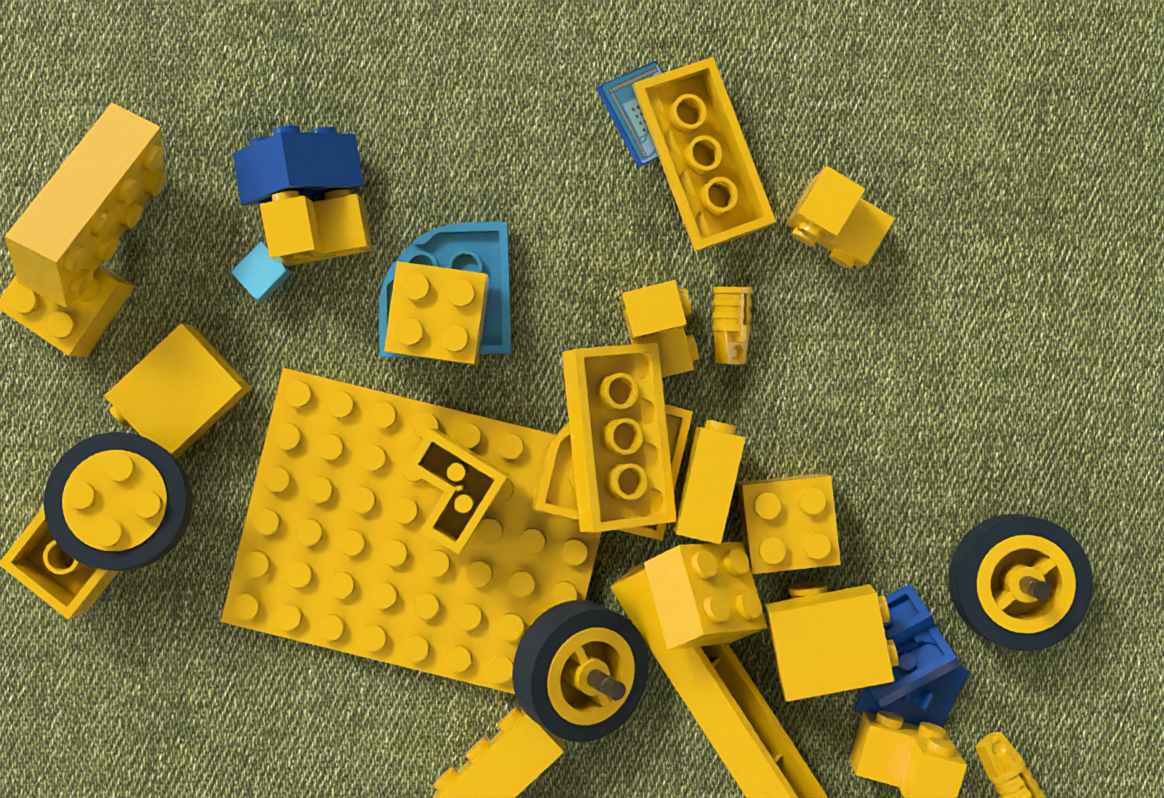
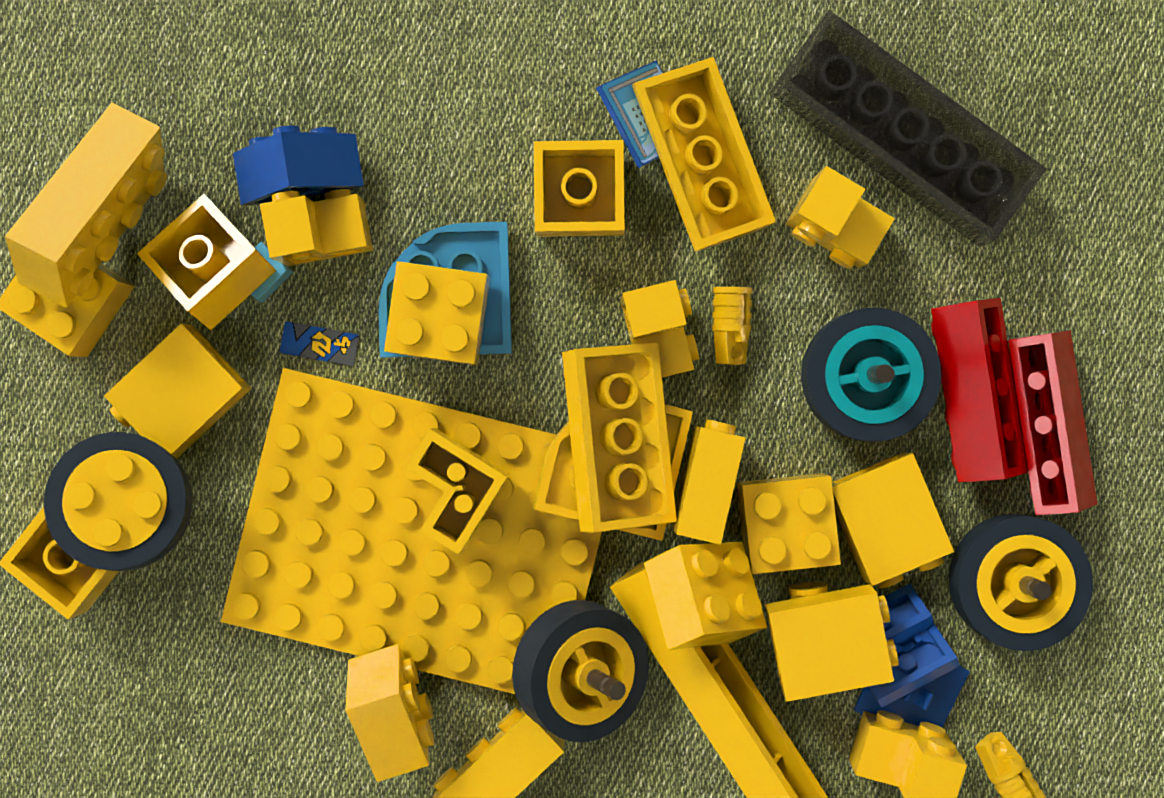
(206, 262): none -> yellow brick
(319, 343): none -> sticker
(389, 712): none -> yellow brick
(579, 188): none -> yellow brick
(871, 374): none -> wheel
(890, 520): none -> yellow brick
(907, 130): none -> clear smoke brick
(979, 391): none -> red brick
(1052, 423): none -> red brick

